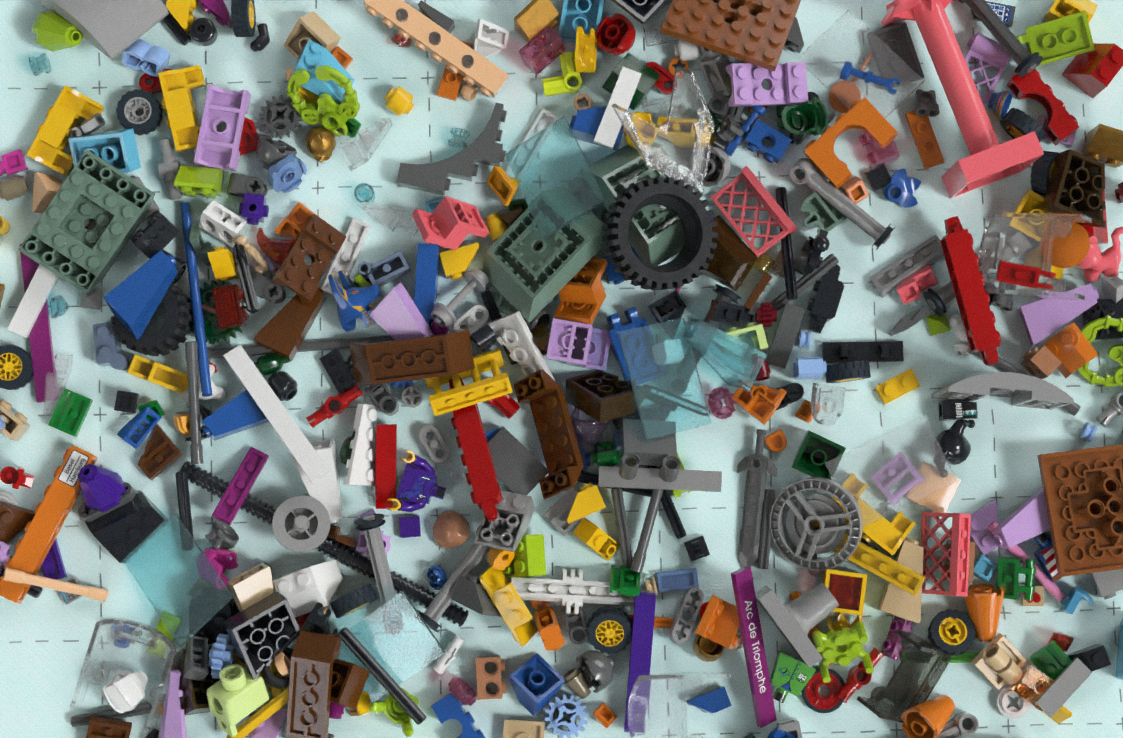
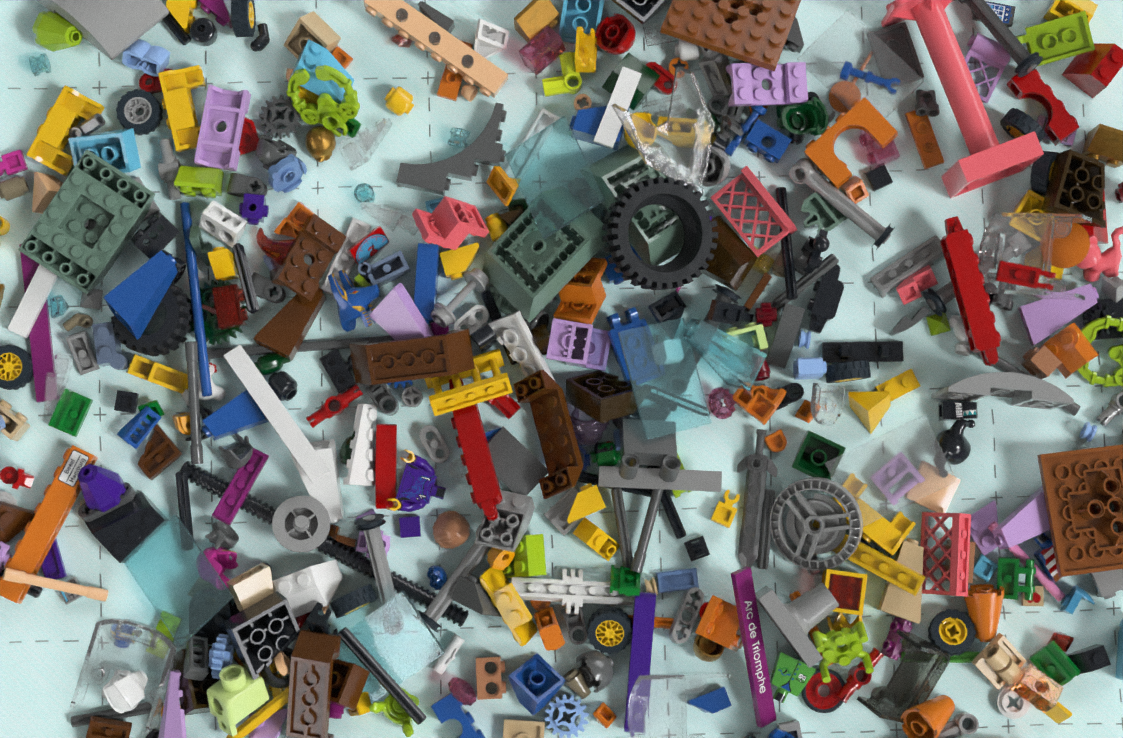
(78, 320): none -> dark tan arm
(83, 352): none -> light grey slope
(230, 457): none -> dark grey piece
(253, 253): tan arm -> none
(368, 245): none -> slope
(724, 512): none -> yellow plate
(870, 407): none -> yellow slope
(904, 189): blue plate -> none
(1000, 103): blue piece -> none
(1063, 687): light grey tile -> none

